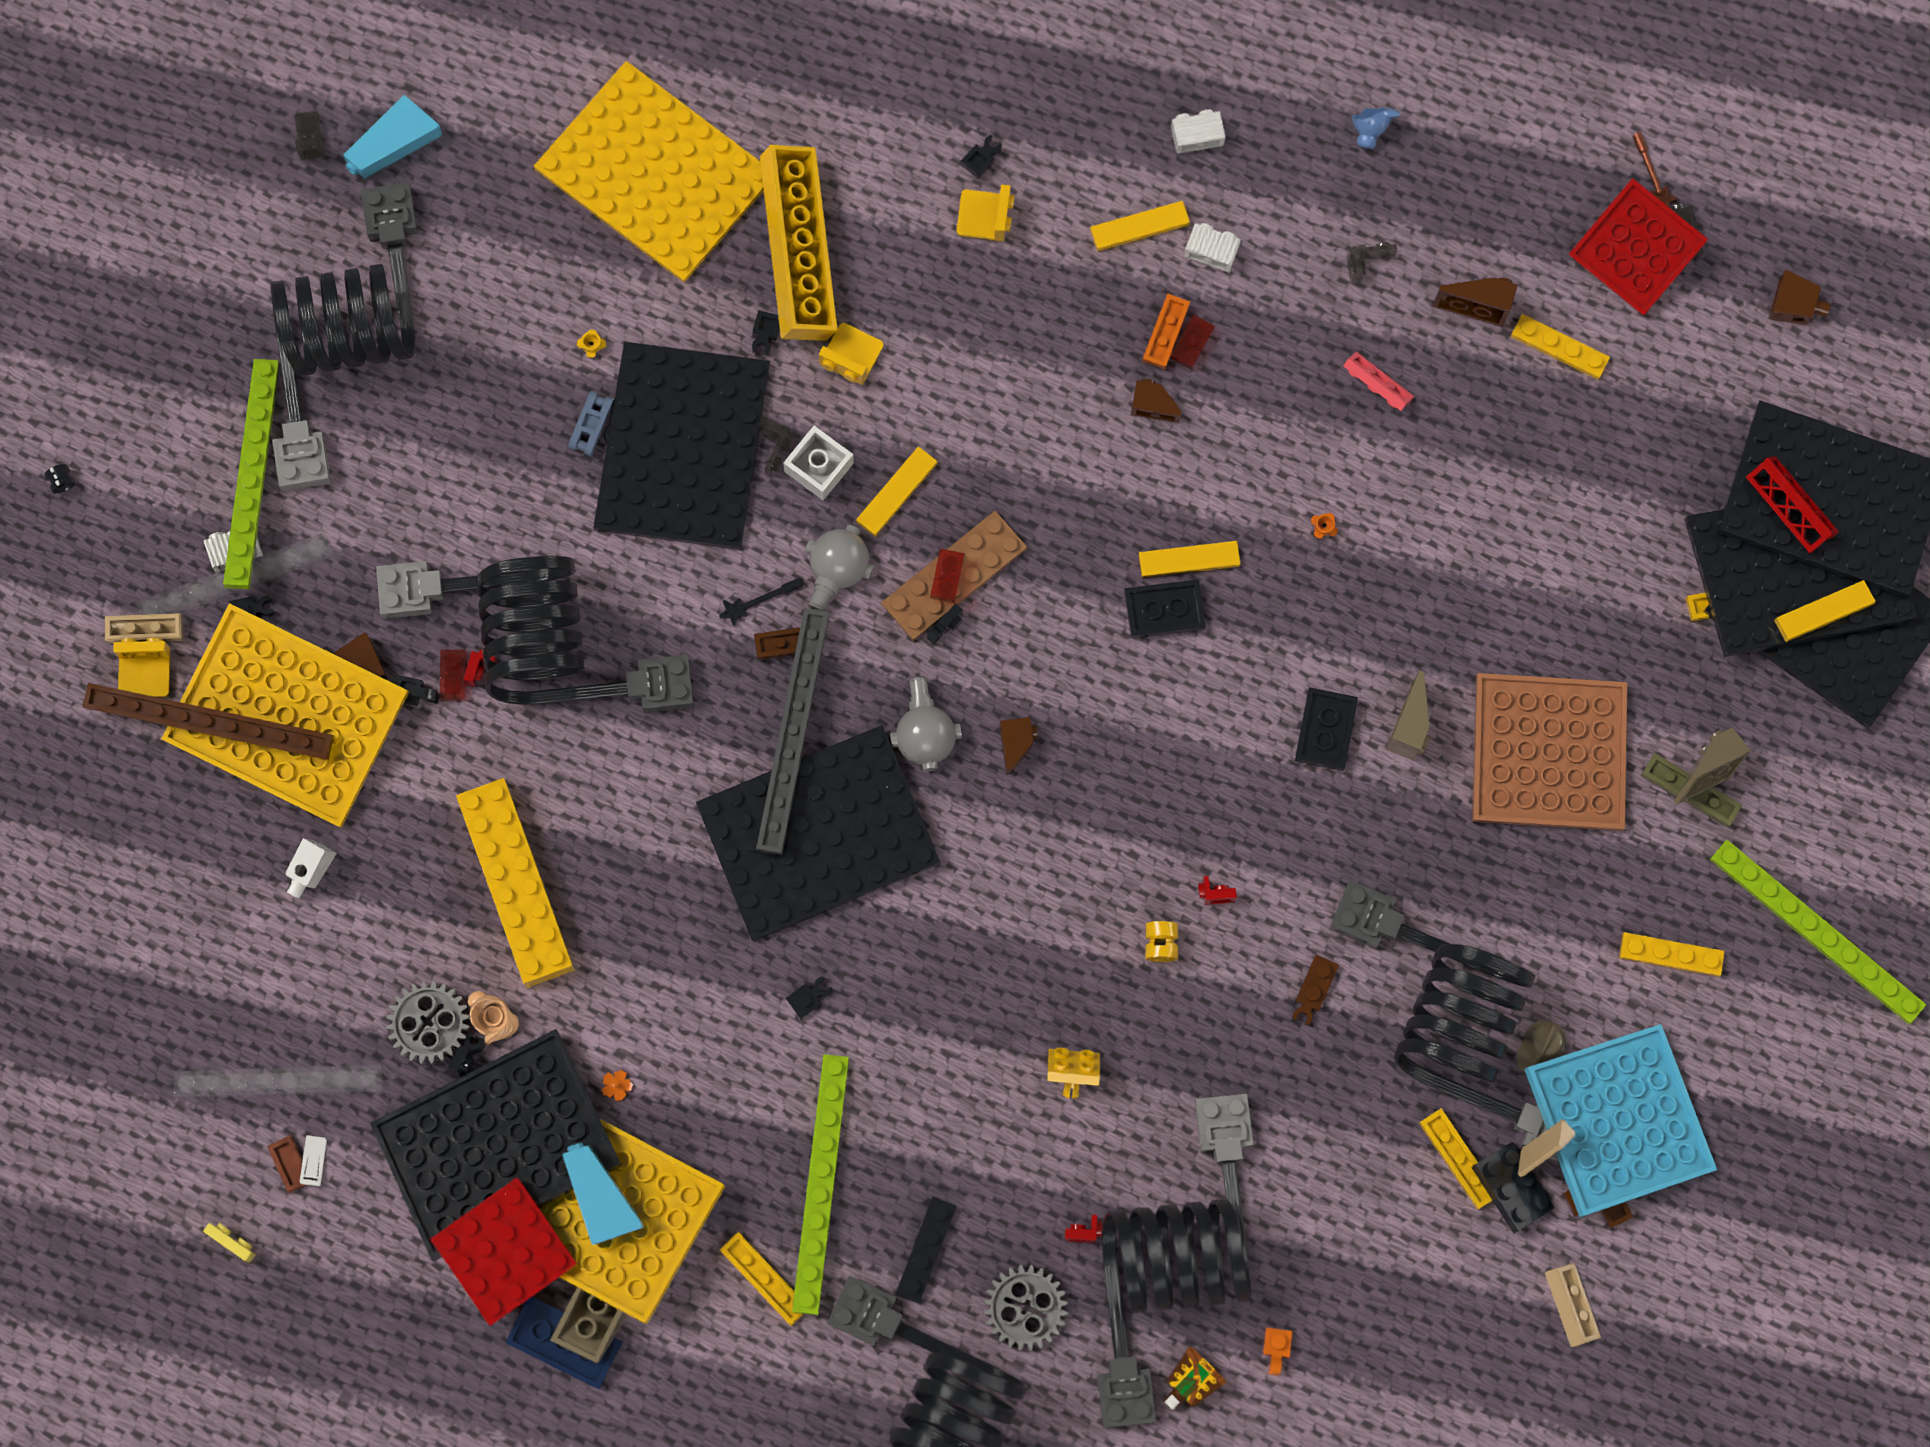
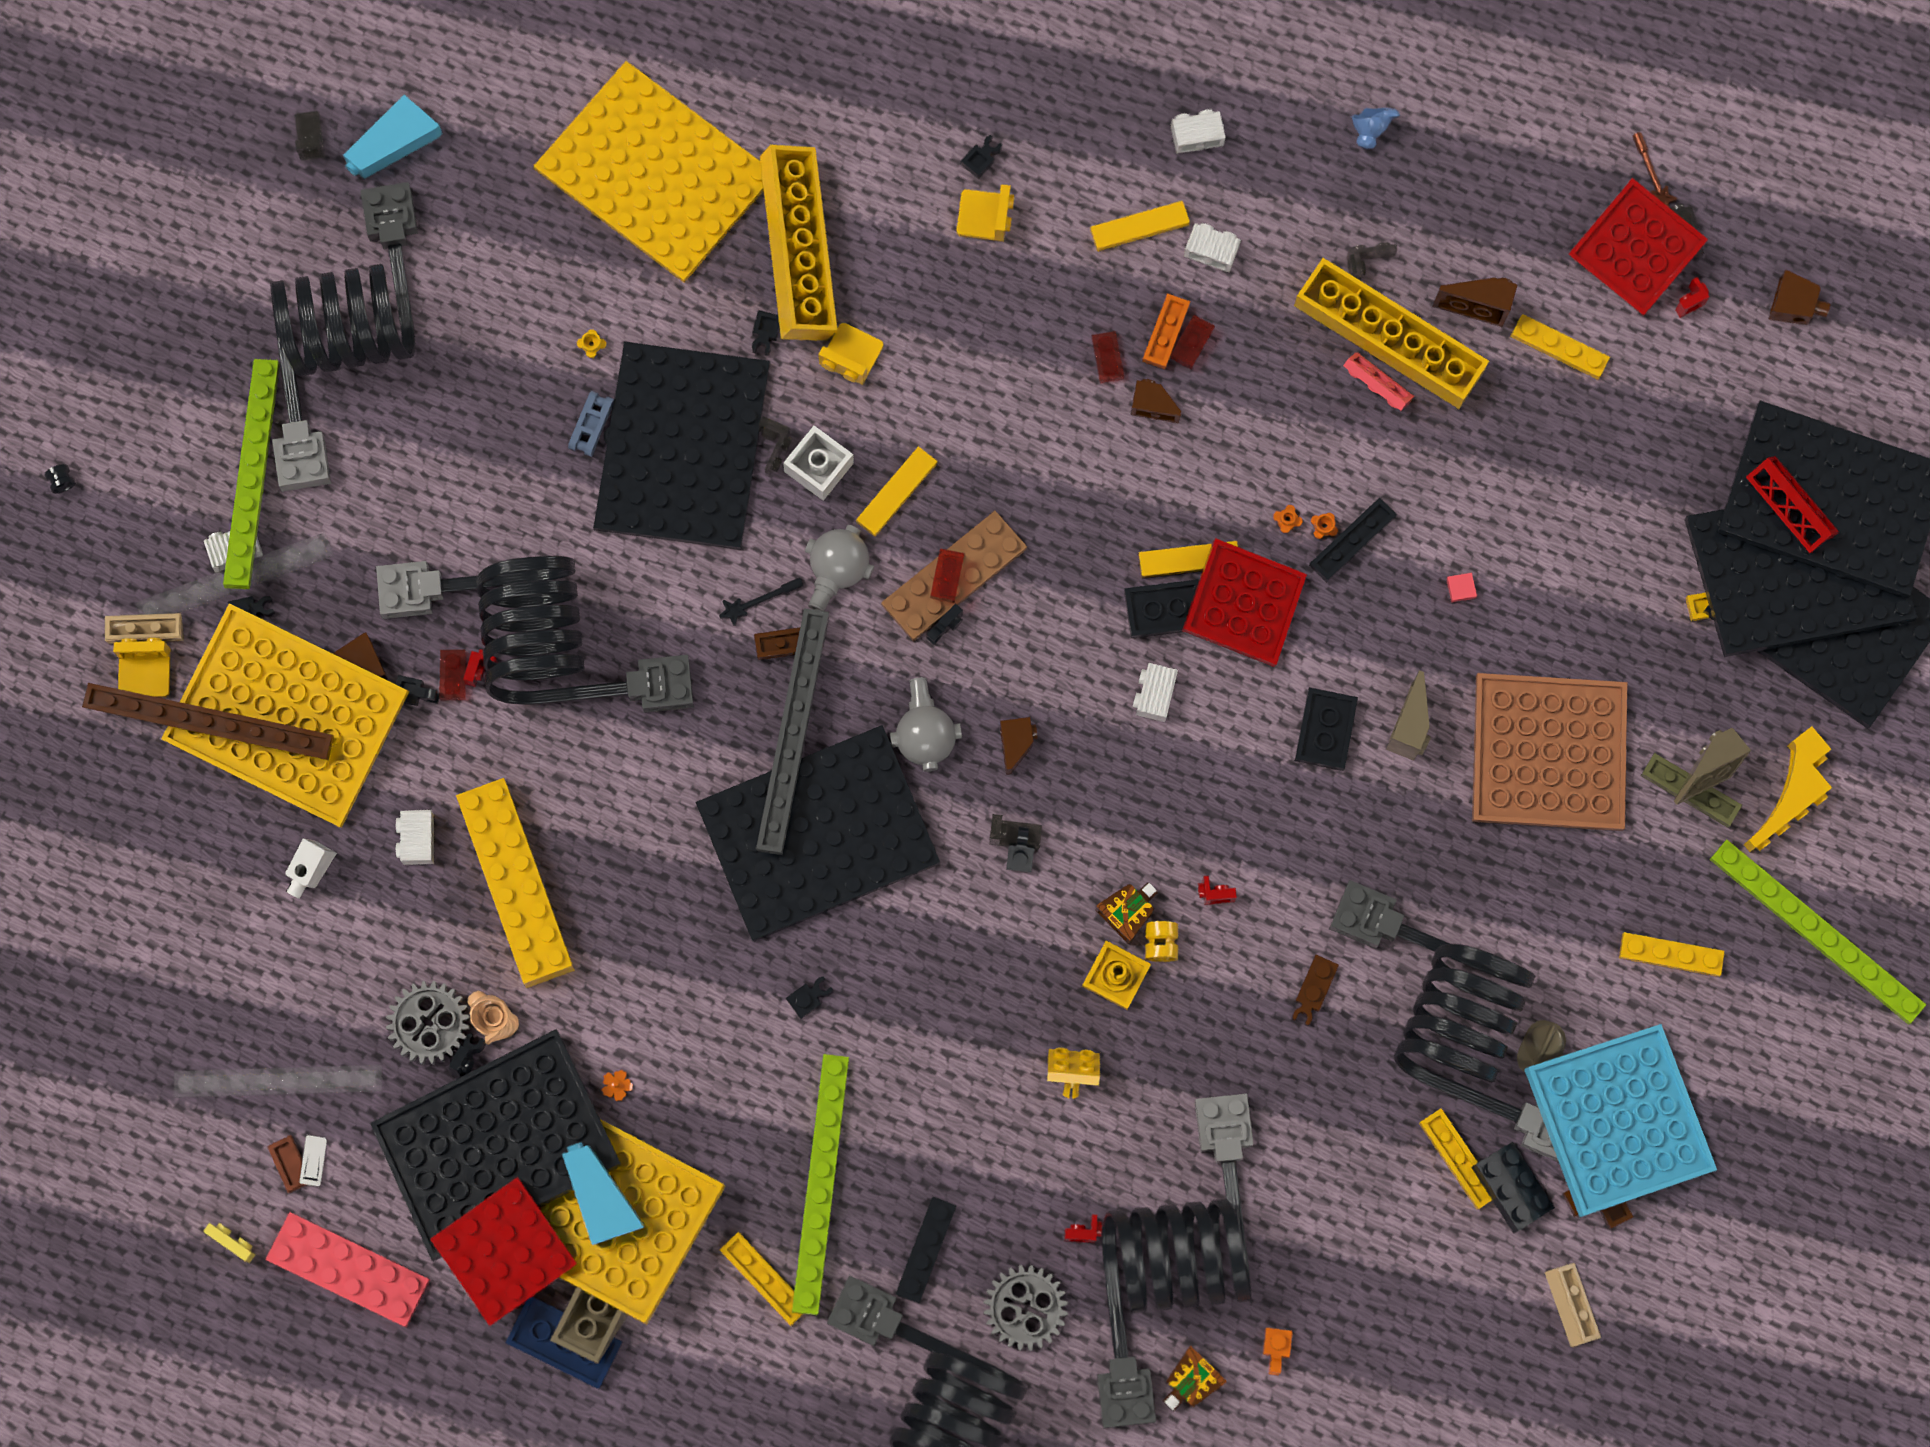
(348, 1269): none -> coral plate
(416, 837): none -> white brick
(1007, 831): none -> clear smoke bracket
(1020, 854): none -> black plate
(1107, 357): none -> clear red plate
(1116, 975): none -> yellow plate
(1128, 910): none -> torso
(1156, 692): none -> white brick
(1244, 602): none -> red plate
(1286, 526): none -> orange plate
(1352, 540): none -> black plate
(1391, 333): none -> yellow brick
(1461, 587): none -> coral tile
(1544, 1146): tan slope -> none
(1689, 302): none -> red bracket
(1801, 789): none -> yellow arch
(1824, 611): yellow tile -> none

